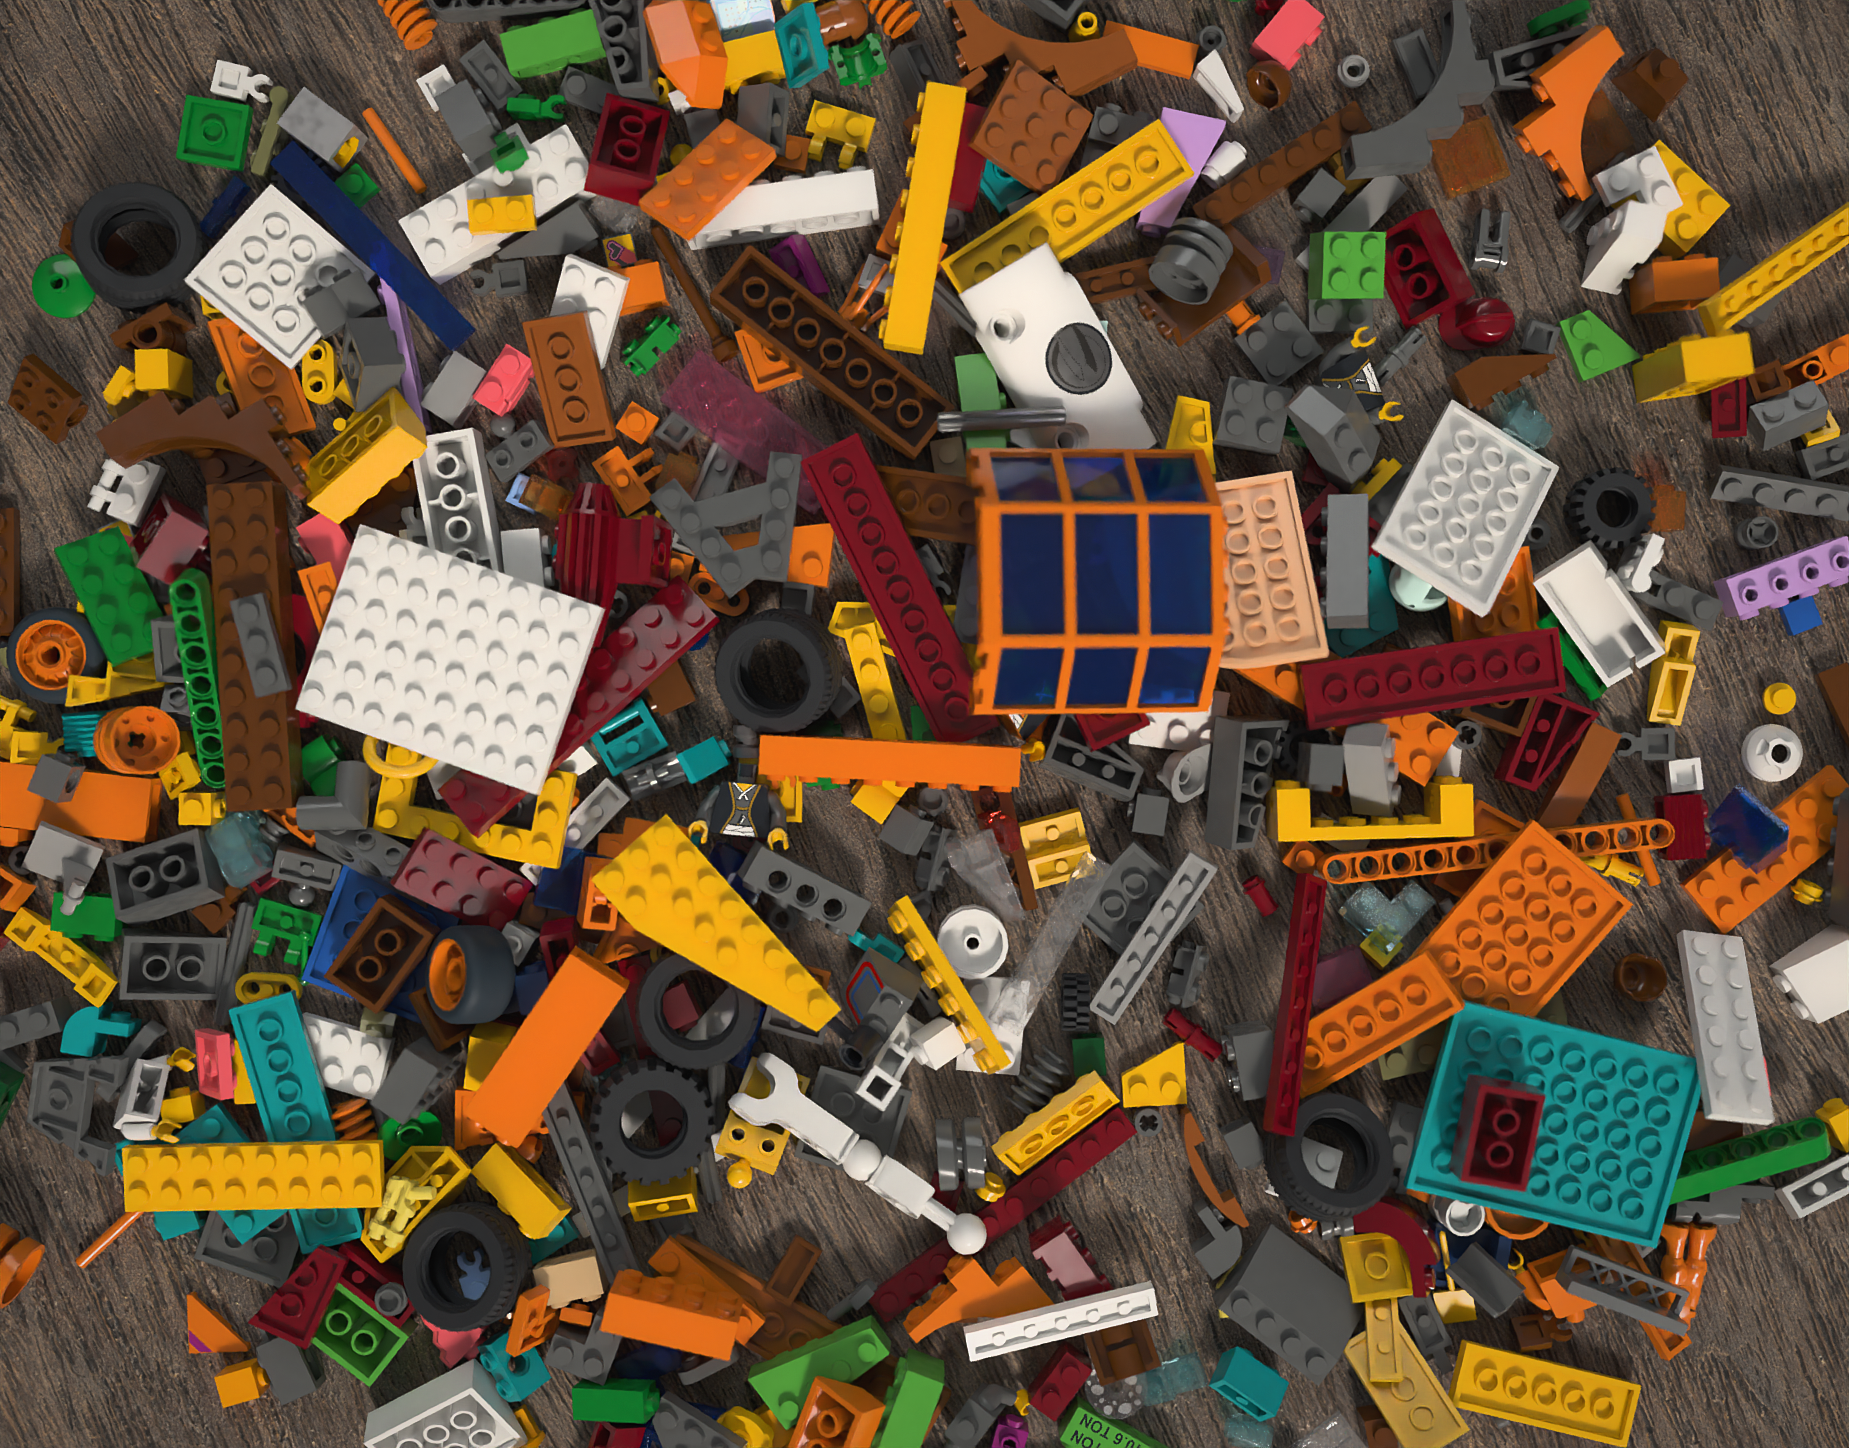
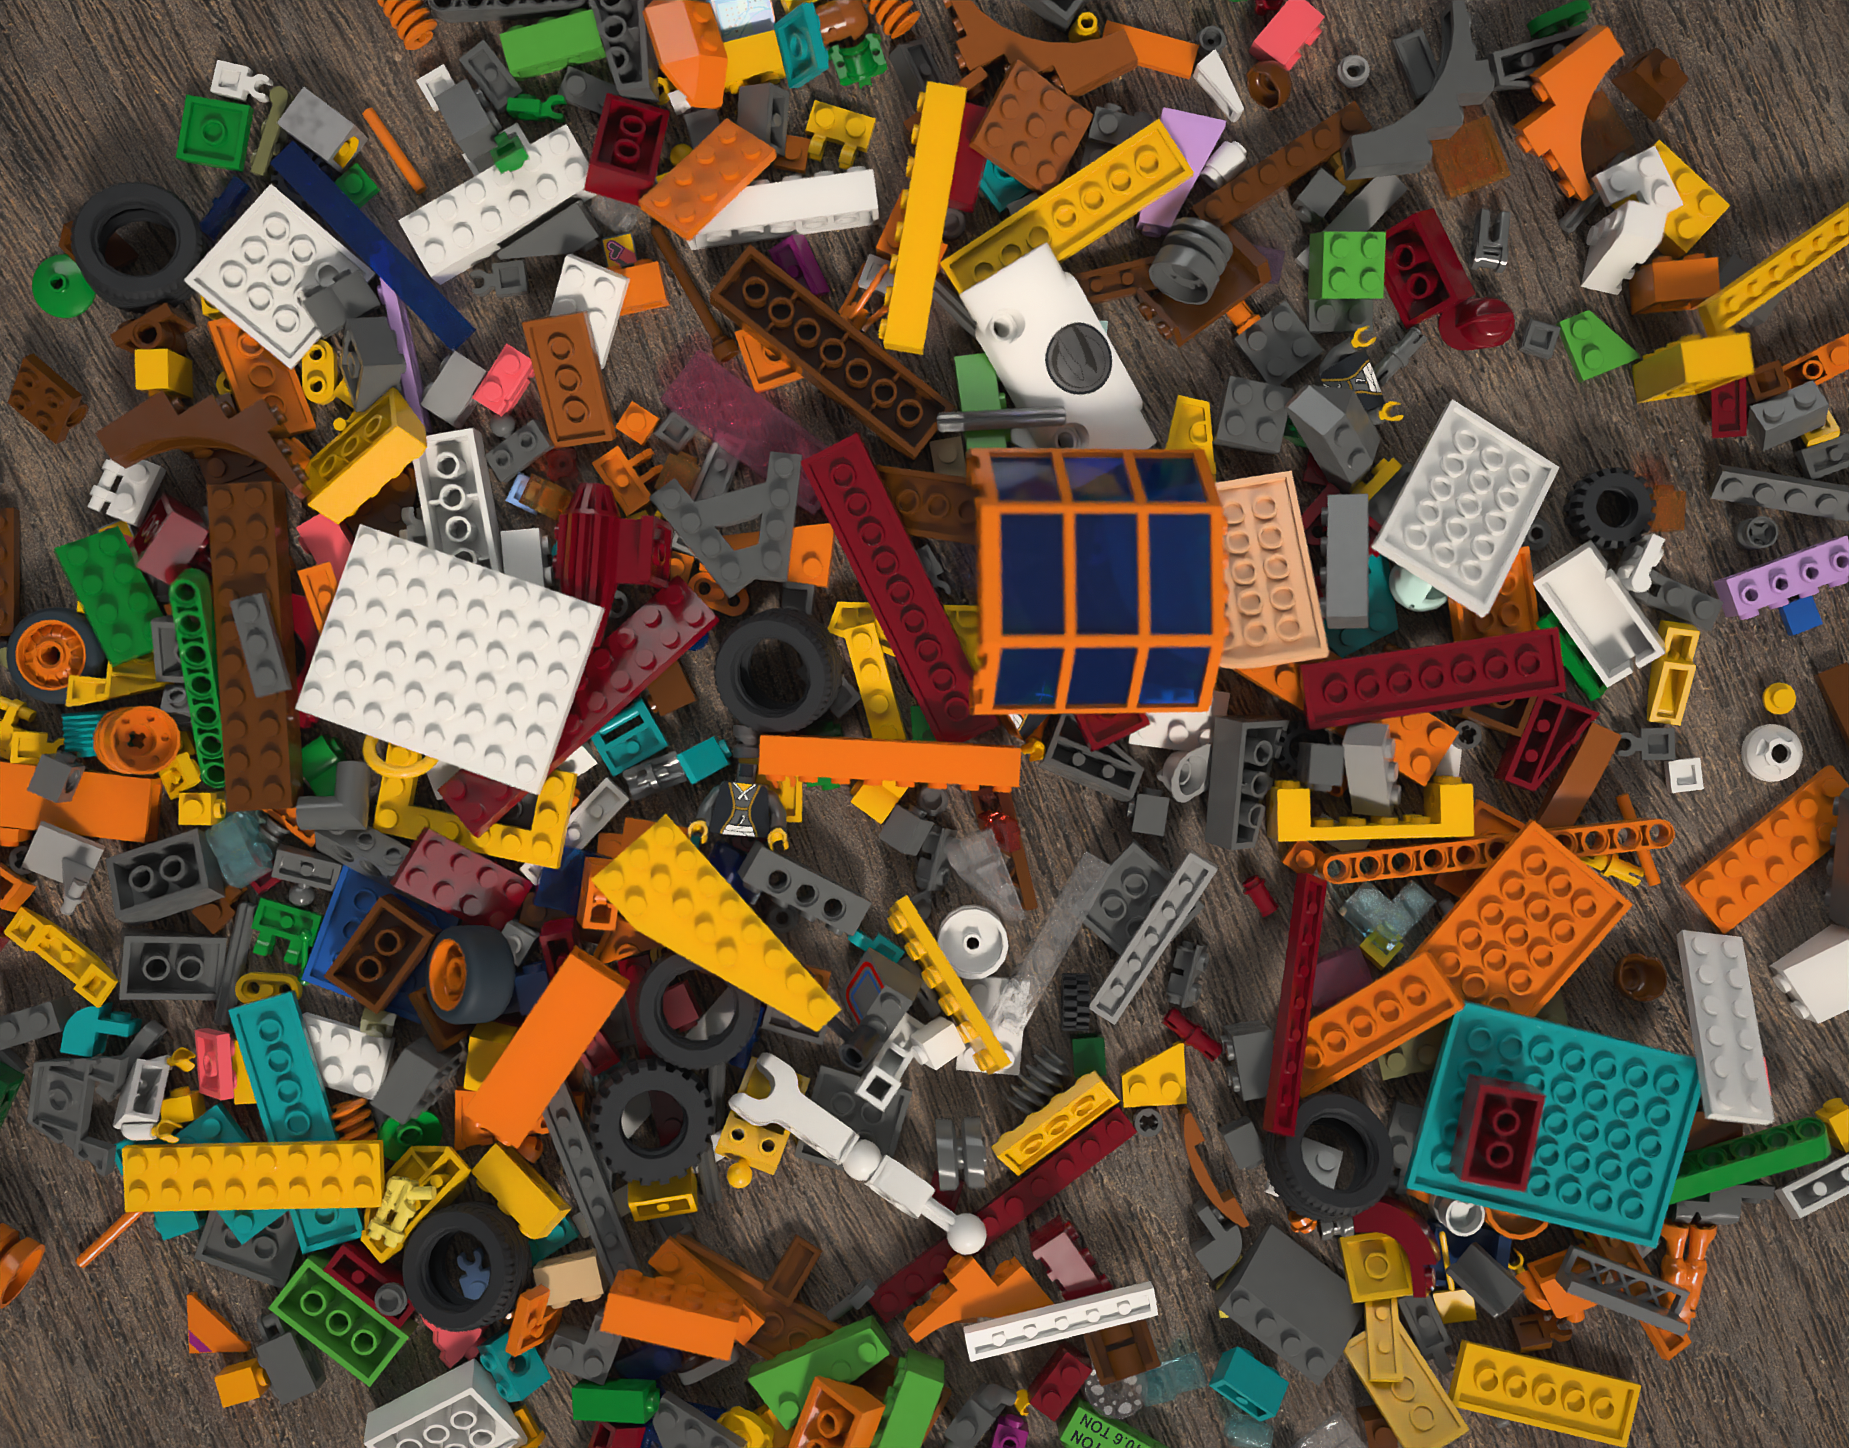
(91, 917): green brick -> none
(122, 393): yellow wing -> none
(302, 1300): dark red wing -> none
(502, 214): yellow plate -> none
(577, 1315): orange plate -> none
(657, 335): green hinge -> none
(966, 609): dark grey plate -> none
(993, 1188): yellow plate -> none
(1053, 846): yellow slope -> none
(1489, 375): reddish brown slope -> none
(1527, 426): clear light blue brick -> none
(1687, 816): dark red brick -> none
(1748, 830): clear blue slope -> none
(1807, 892): yellow plate -> none

